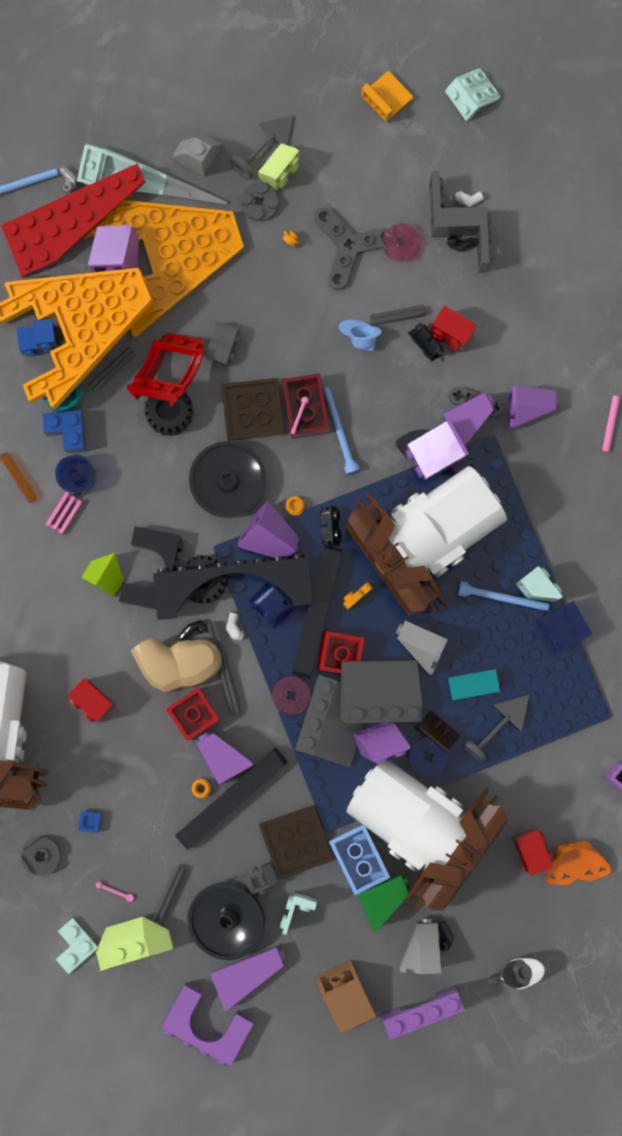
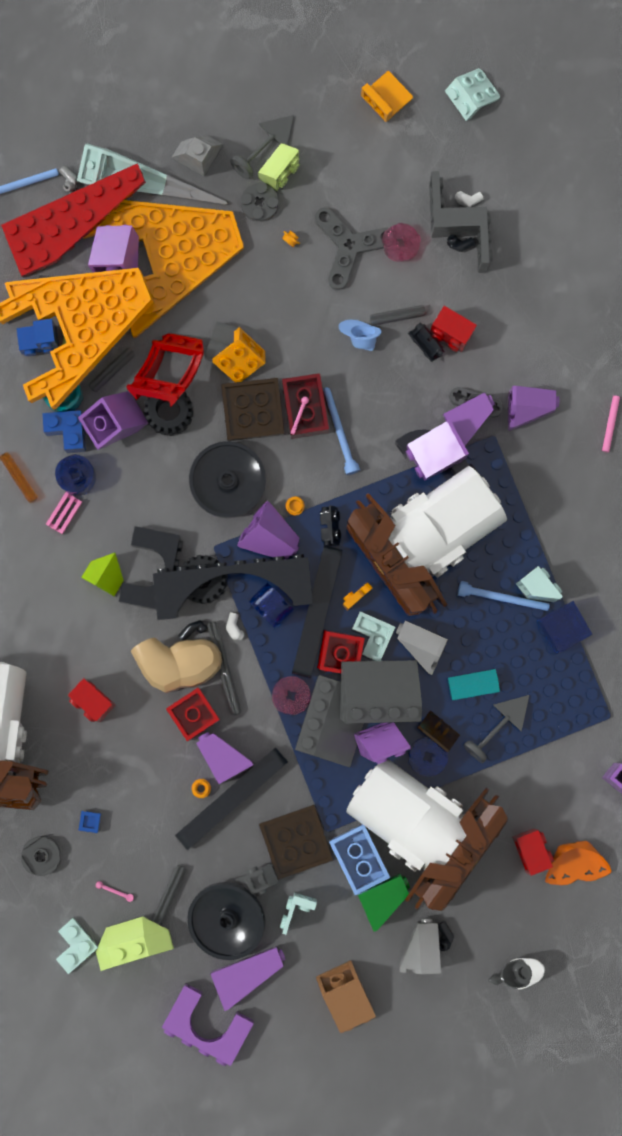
(113, 419): none -> medium lavender slope
(240, 357): none -> light orange bracket
(377, 631): none -> light aqua plate
(401, 1022): medium lavender arch -> none

